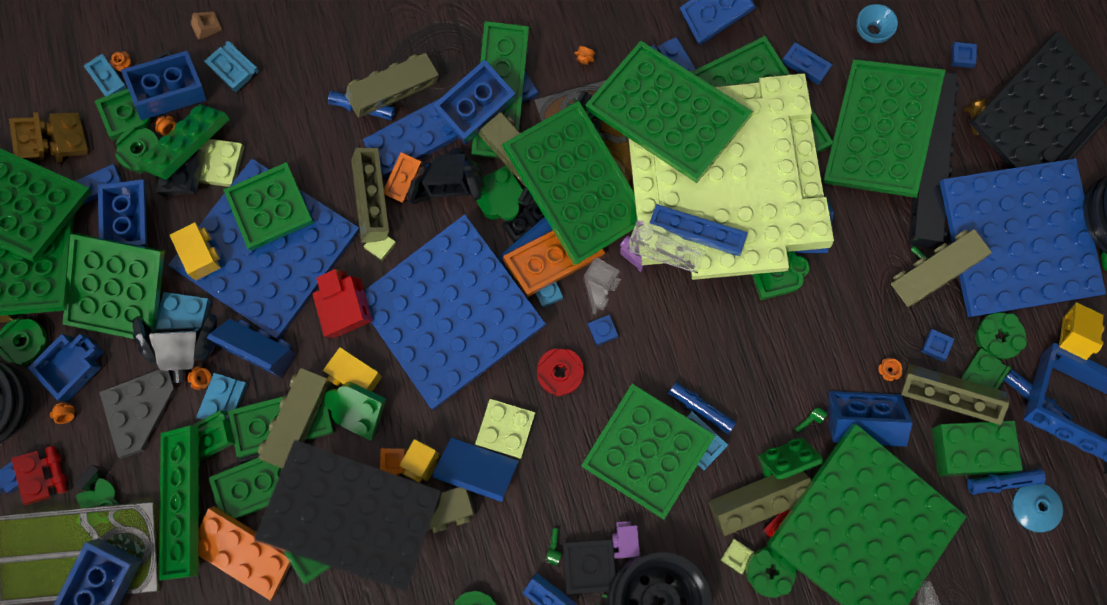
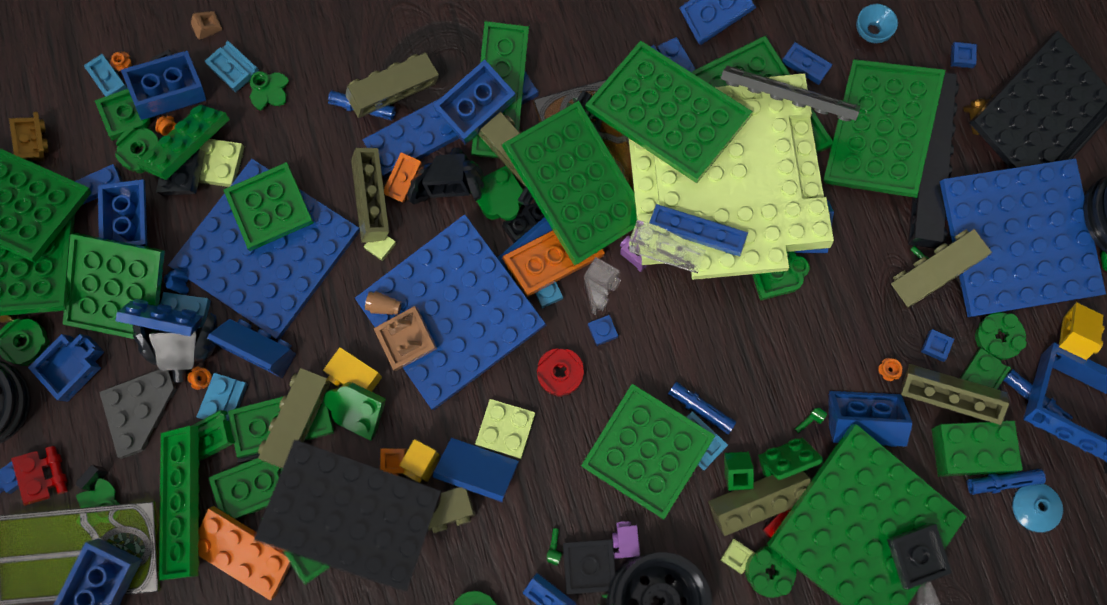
(62, 413): orange plate -> none
(66, 135): pearl gold bracket -> none
(159, 317): none -> blue plate
(176, 281): none -> blue plate
(195, 251): yellow brick -> none
(270, 91): none -> green plate
(341, 303): red piece -> none
(382, 304): none -> medium nougat cone
(405, 338): none -> medium nougat plate
(584, 55): orange plate -> none
(738, 470): none -> green brick
(799, 96): none -> dark grey plate
(919, 556): none -> black plate

